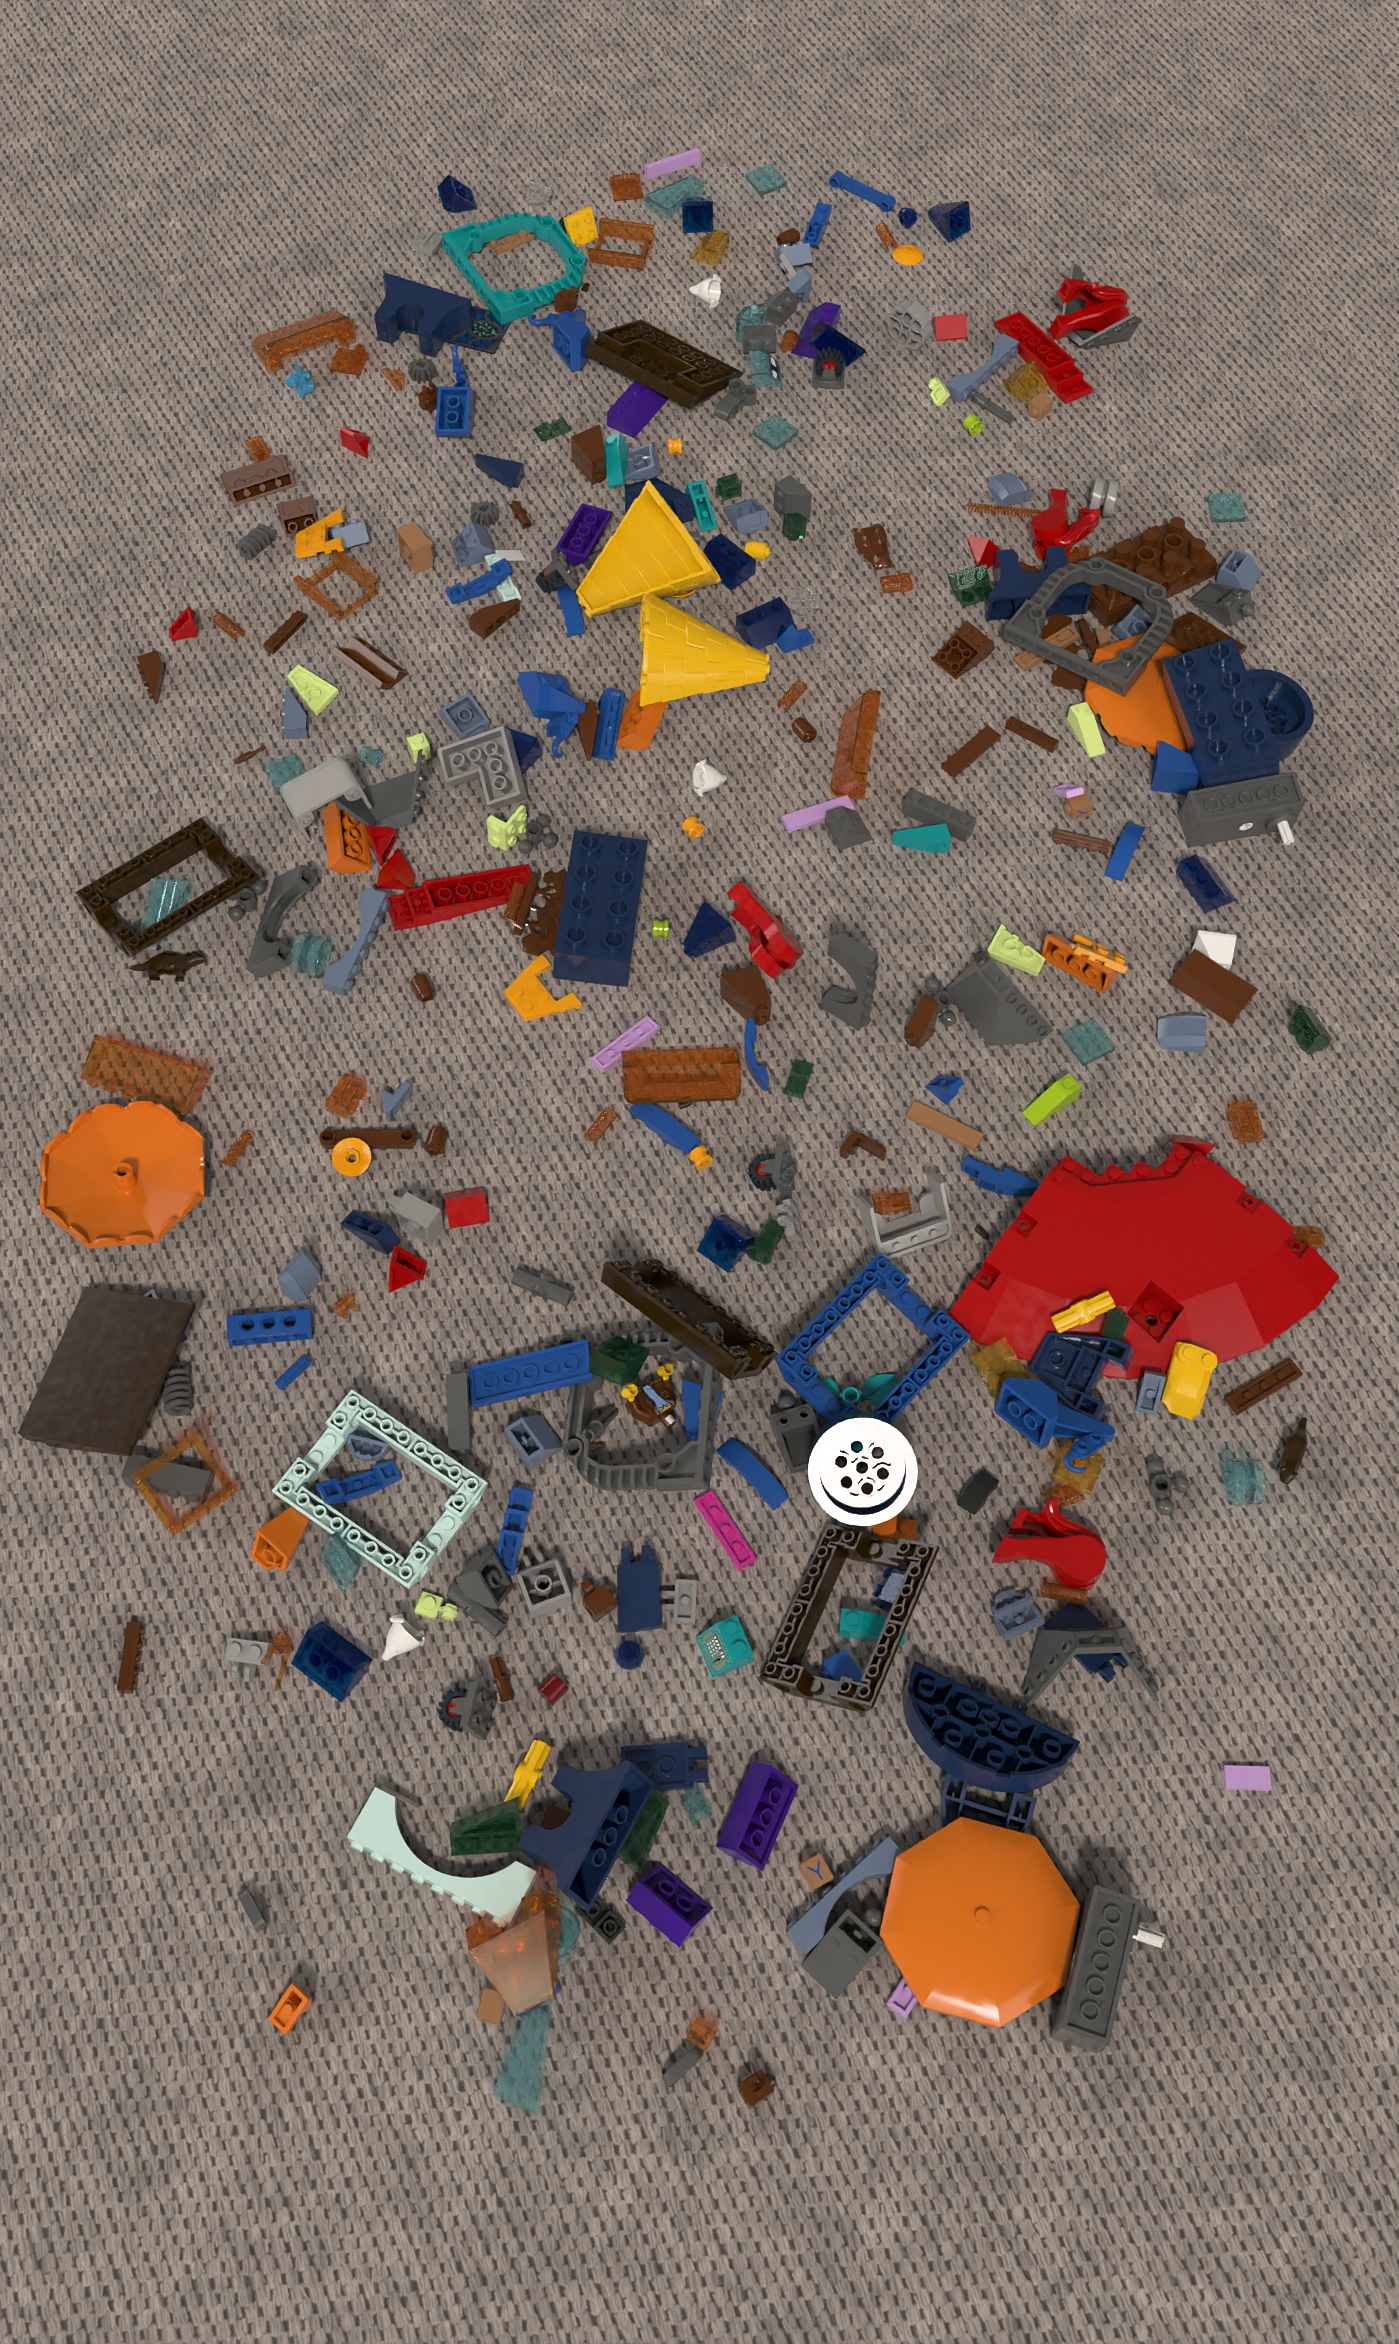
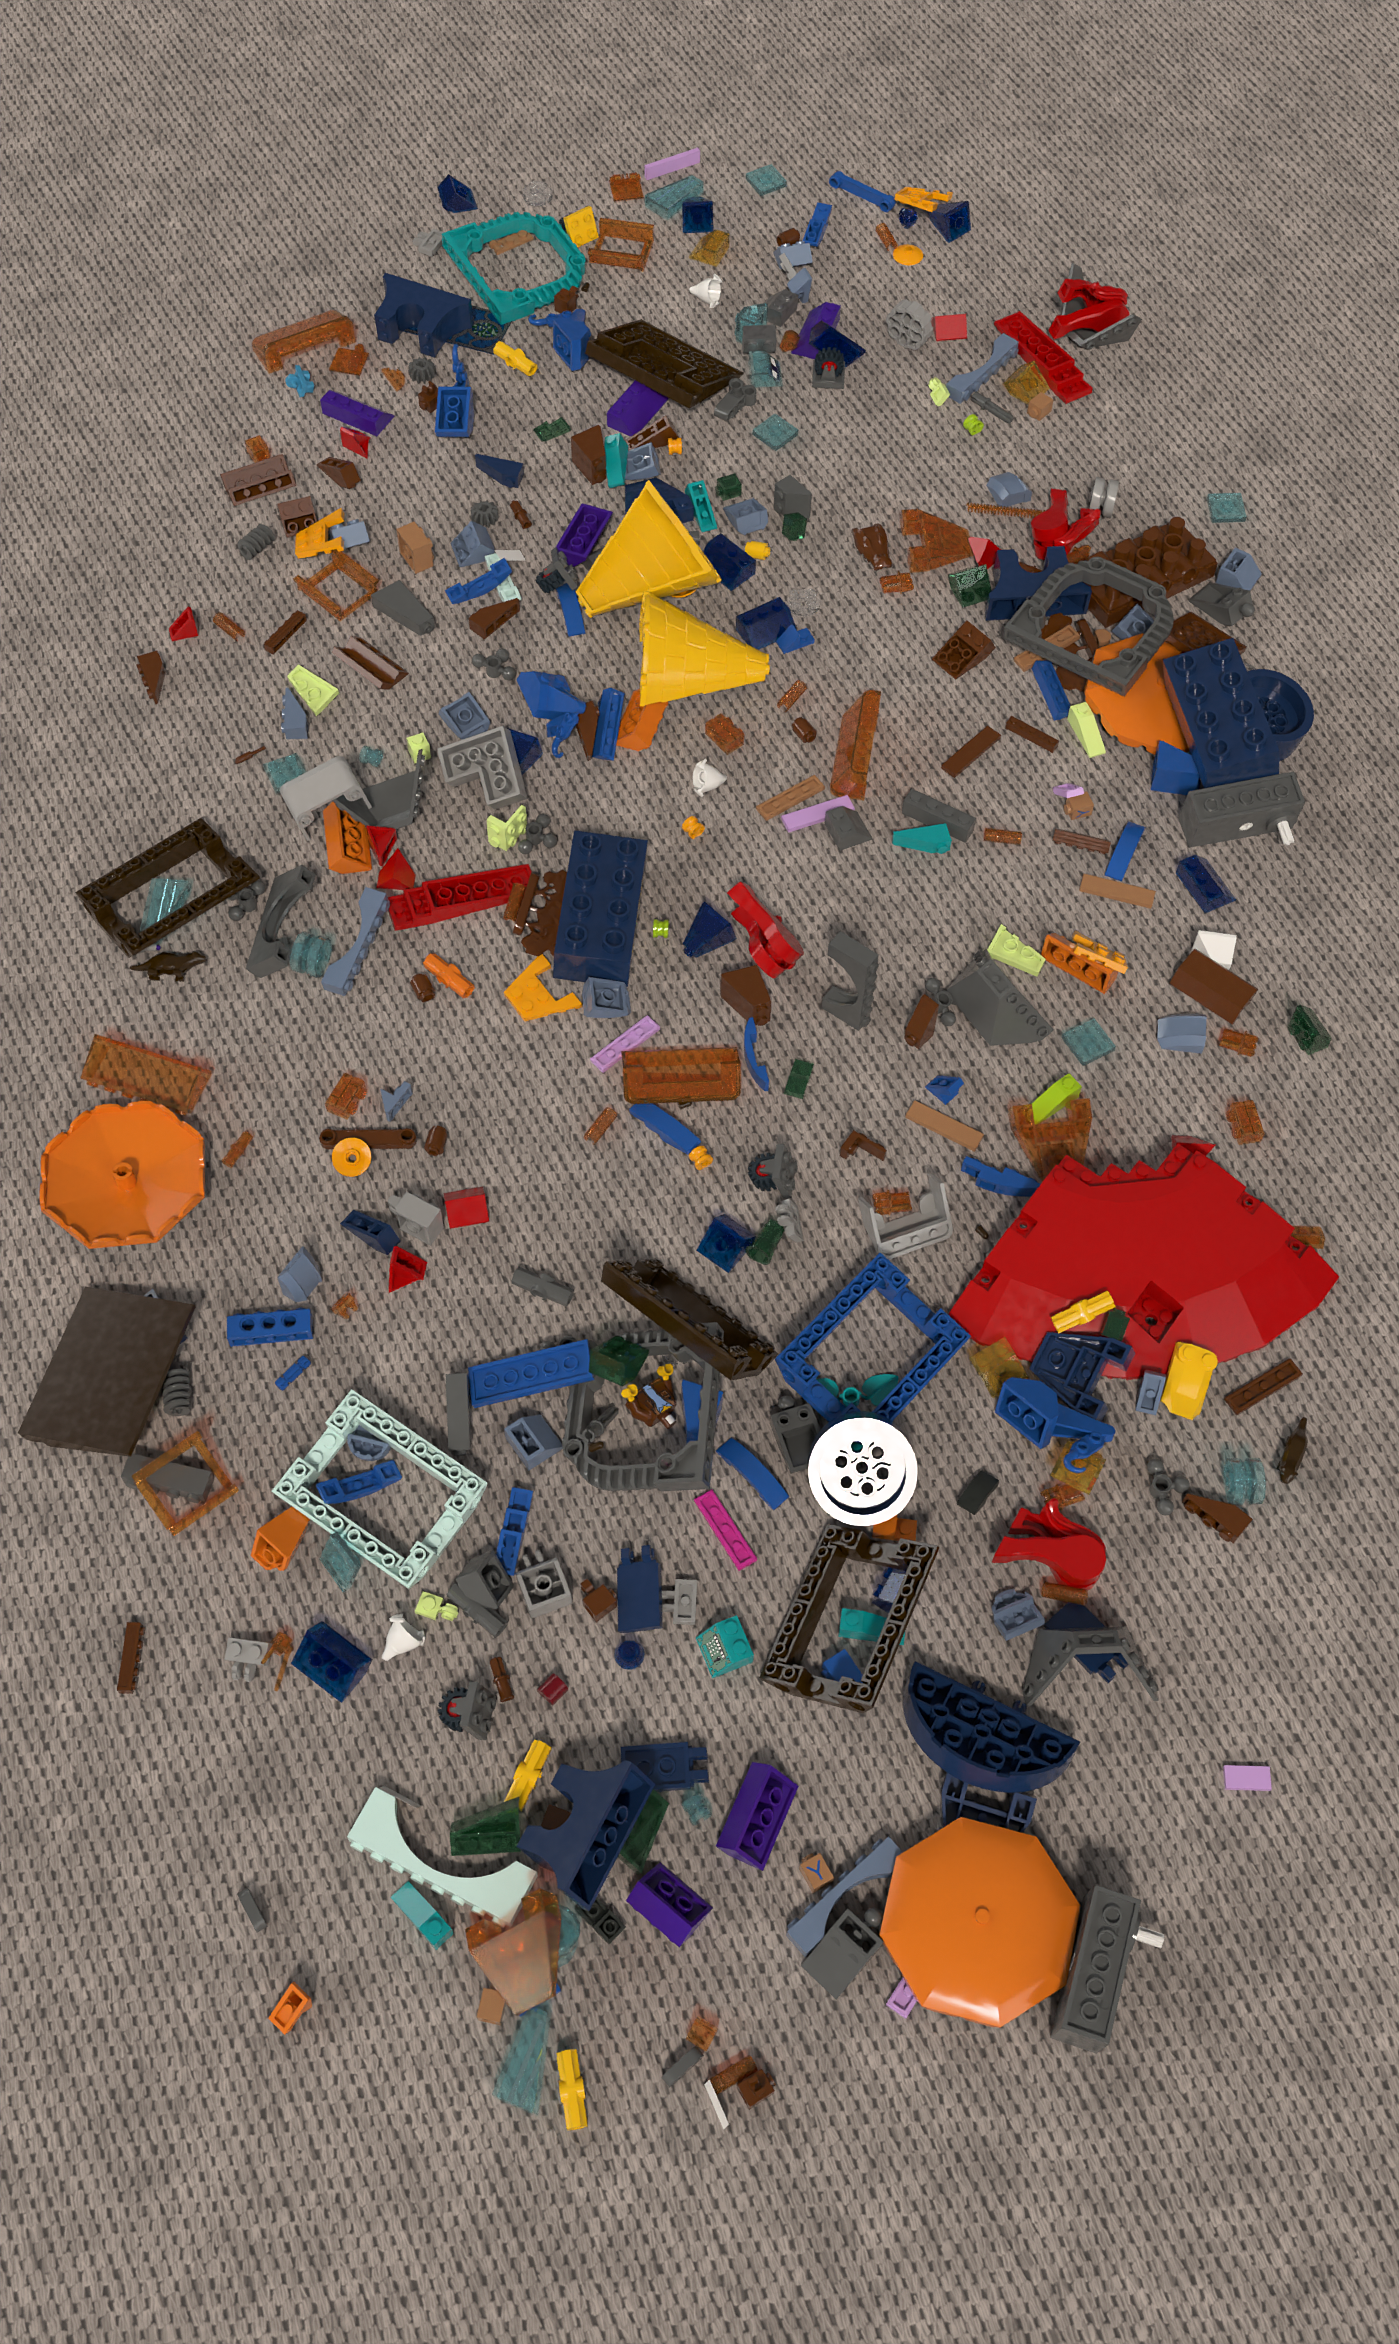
(340, 471): none -> reddish brown slope
(355, 412): none -> dark purple slope
(403, 607): none -> dark grey slope
(422, 1915): none -> teal slope
(448, 975): none -> orange piece
(493, 664): none -> dark grey piece
(515, 358): none -> yellow piece
(571, 2089): none -> yellow piece
(605, 998): none -> sand blue slope
(657, 433): none -> reddish brown slope
(716, 2104): none -> white sticker
(724, 733): none -> clear orange brick
(740, 2077): none -> clear orange piece
(790, 797): none -> medium nougat tile
(920, 198): none -> light orange wing
(940, 539): none -> clear orange wedge
(1000, 833): none -> clear orange piece
(1051, 689): none -> blue slope
(1051, 1142): none -> clear orange wedge
(1117, 891): none -> medium nougat tile
(1223, 1517): none -> reddish brown slope
(1239, 1042): none -> clear orange arm

